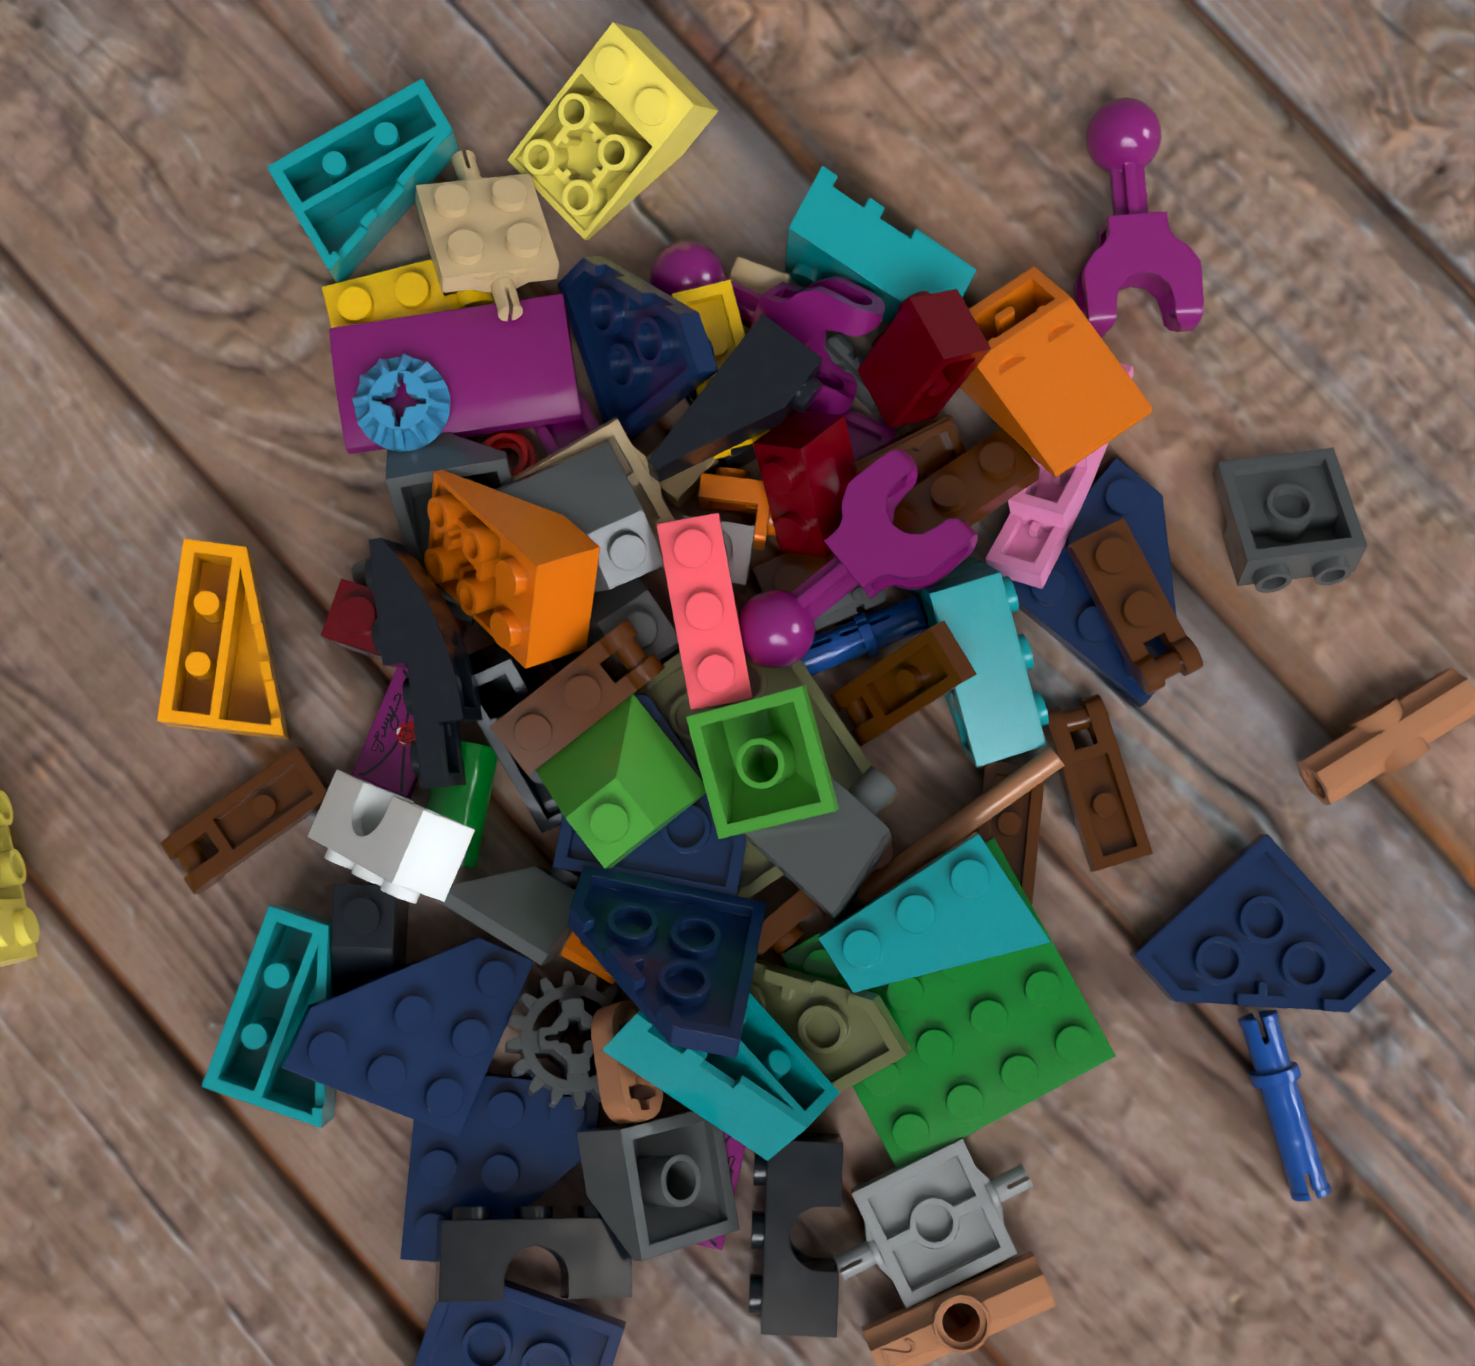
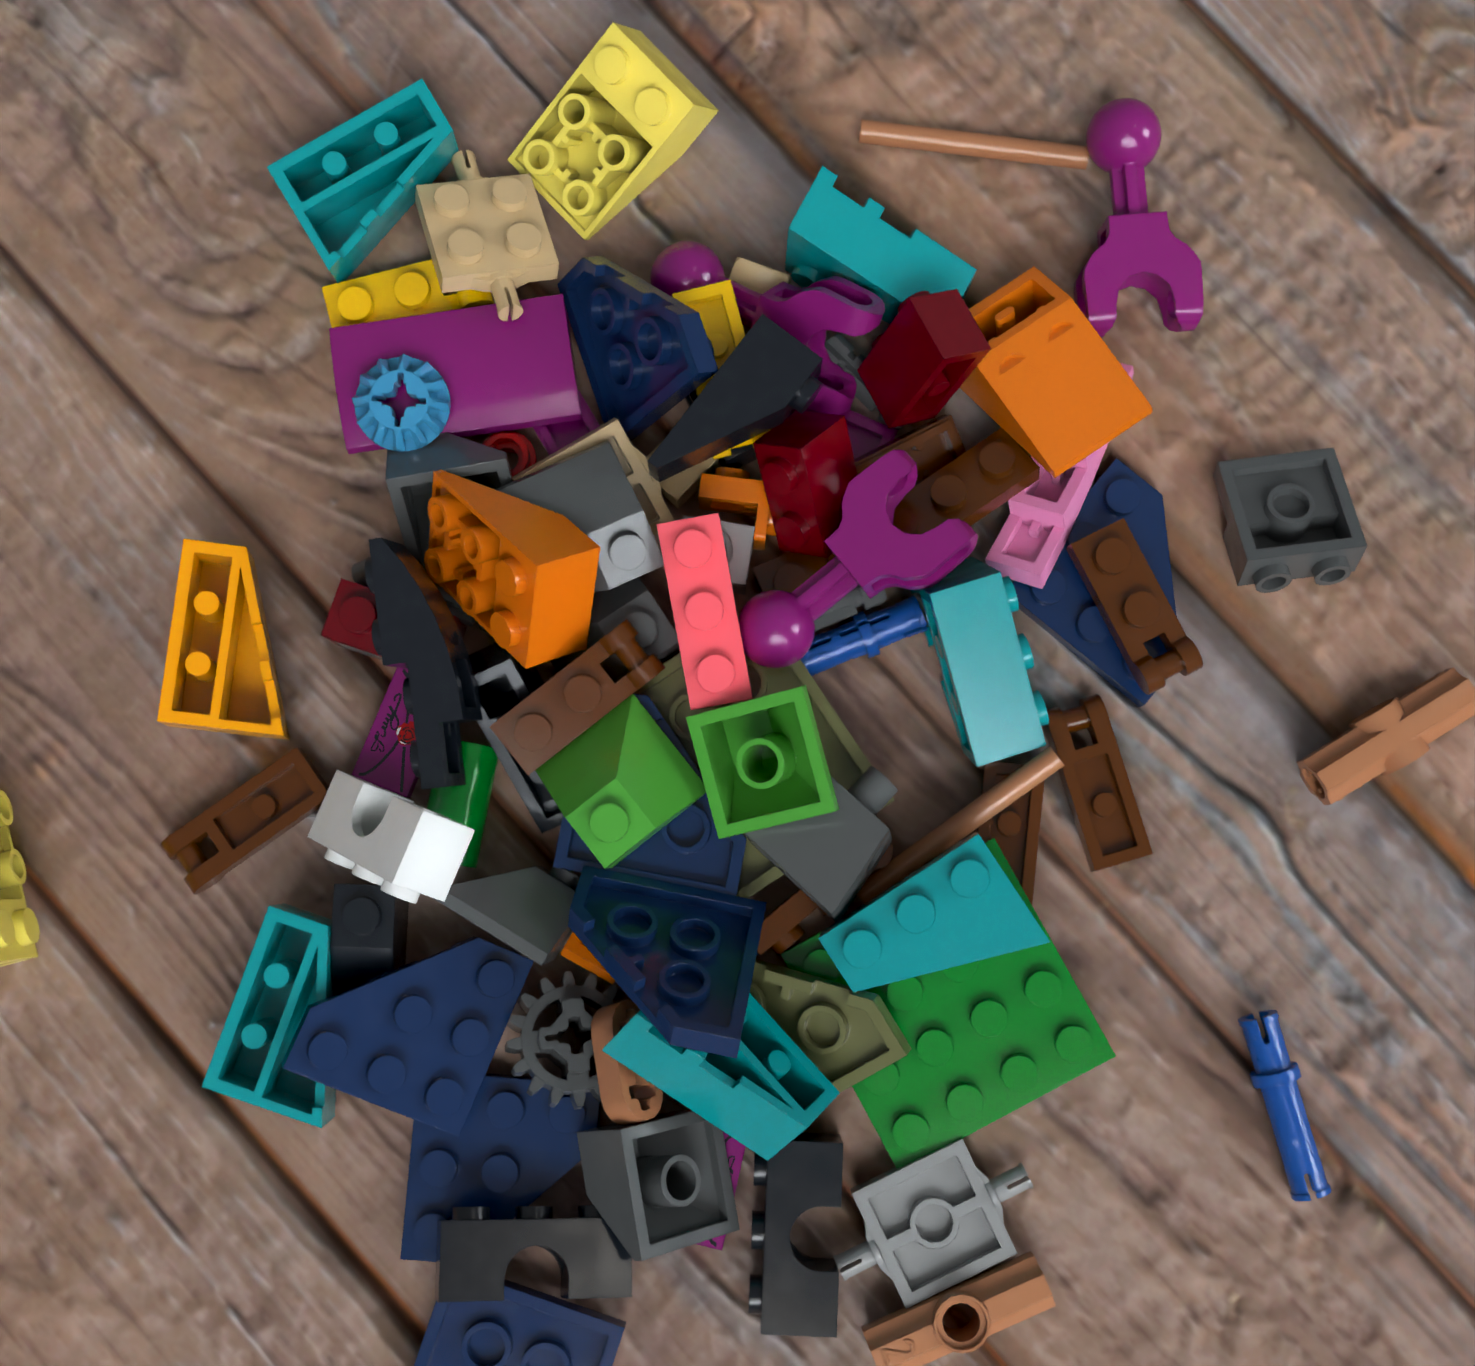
(904, 683): reddish brown plate -> none
(973, 144): none -> nougat bar
(1261, 941): dark blue plate -> none

